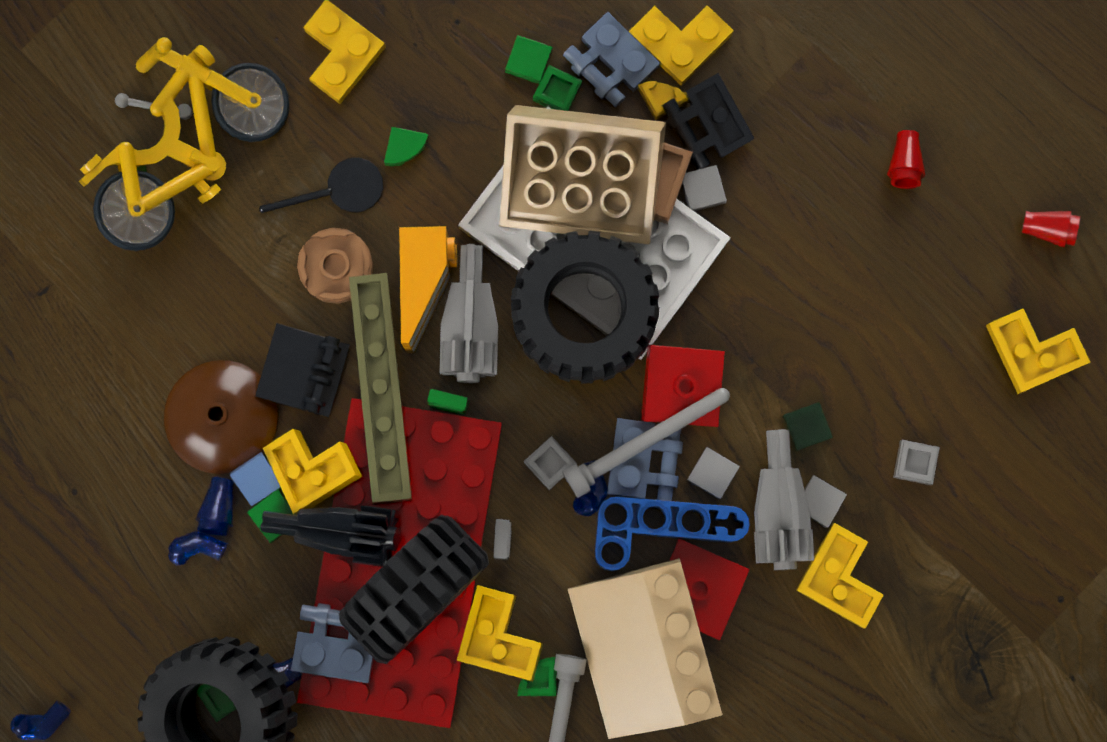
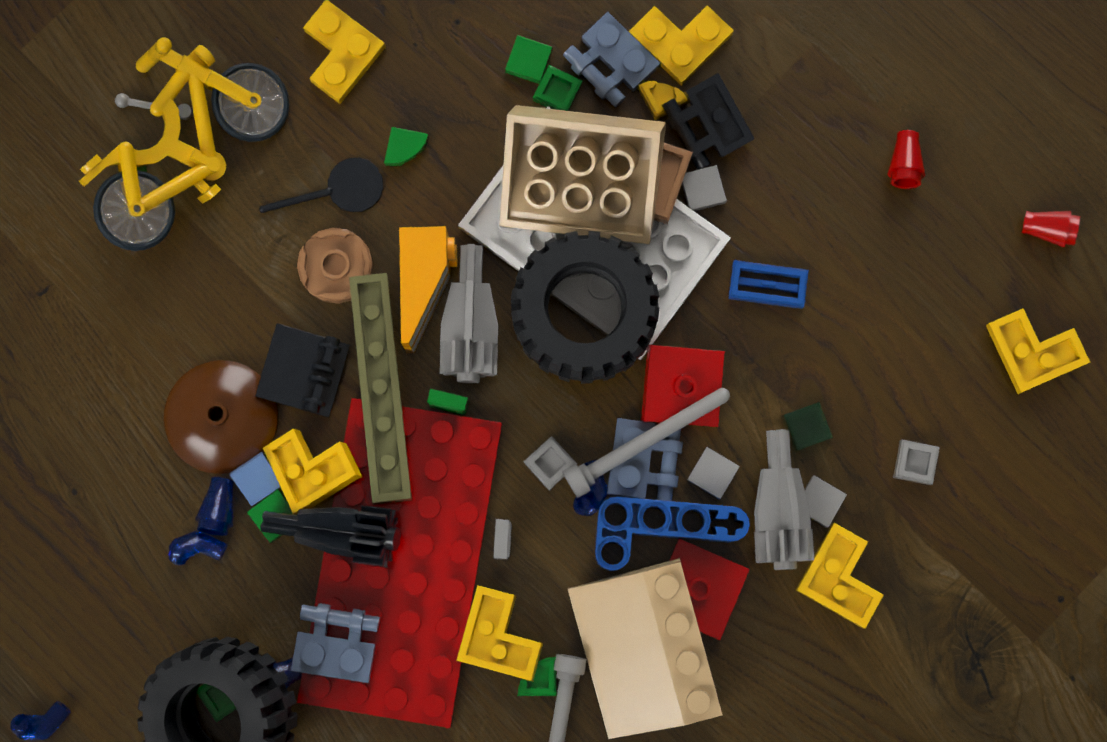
(413, 588): black tyre -> none
(735, 280): none -> blue tile

